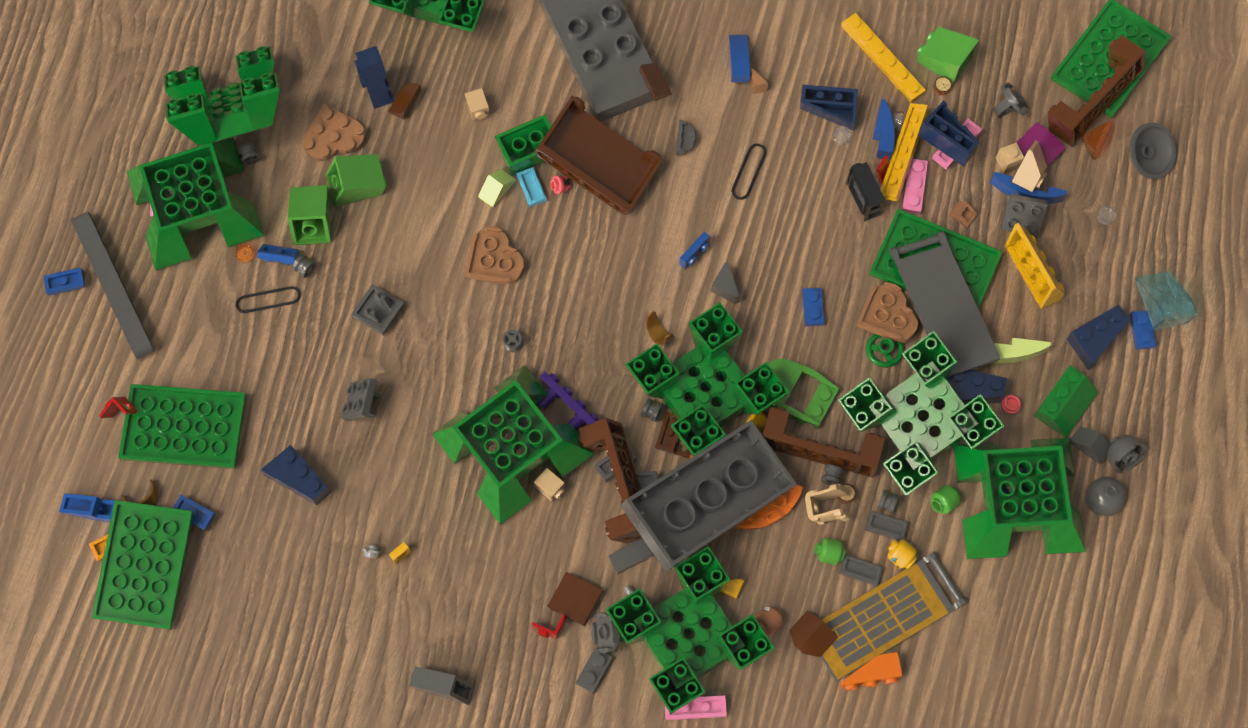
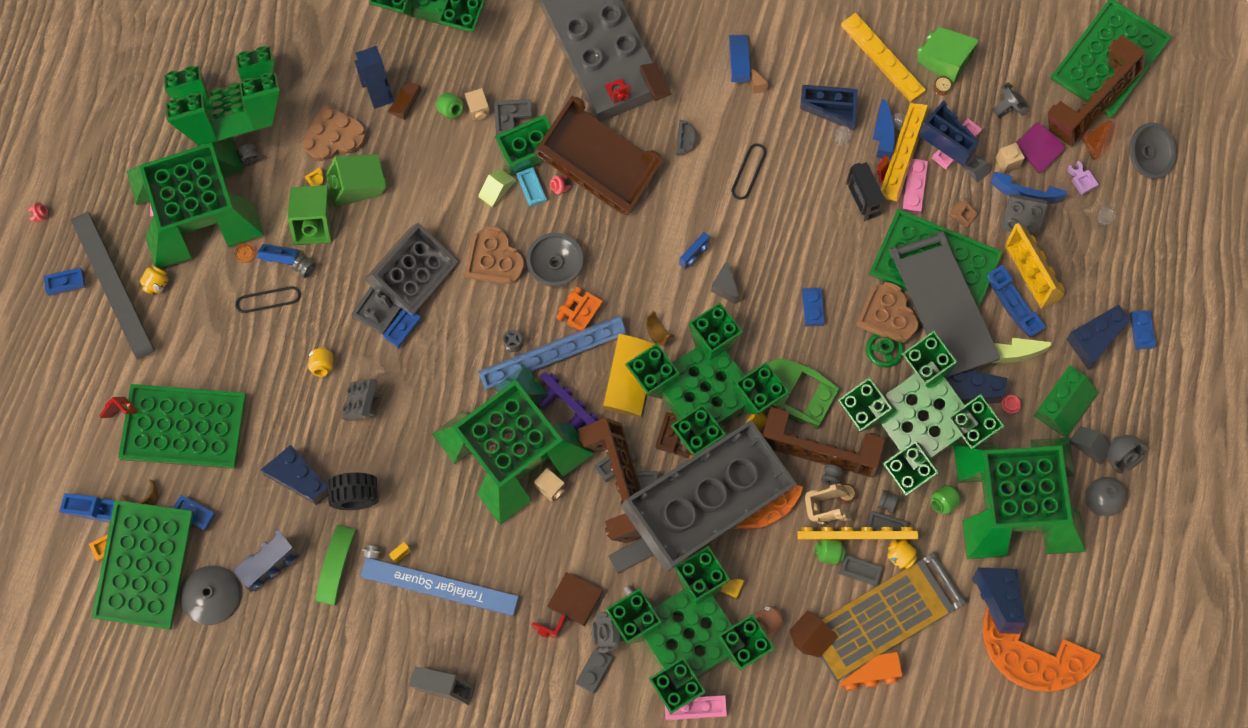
(40, 212): none -> coral plate
(154, 280): none -> yellow head
(220, 602): none -> dark grey dish
(266, 563): none -> wedge
(315, 178): none -> yellow tile
(320, 361): none -> yellow head
(334, 565): none -> bright green slope
(352, 491): none -> black tyre
(401, 328): none -> blue plate
(411, 269): none -> flat silver slope
(439, 587): none -> medium blue tile
(449, 105): none -> bright green head
(509, 111): none -> dark grey plate
(551, 249): none -> dark grey dish
(554, 351): none -> medium blue tile
(583, 313): none -> orange plate
(619, 94): none -> red bracket
(623, 391): none -> yellow slope
(651, 410): dark grey wheel -> none
(865, 533): none -> yellow plate
(977, 168): none -> dark grey slope
(1003, 597): none -> dark blue wedge
(1013, 302): none -> blue slope
(1032, 169): tan slope -> none
(1033, 667): none -> orange plate
(1082, 180): none -> lavender plate
(1165, 300): clear light blue slope -> none

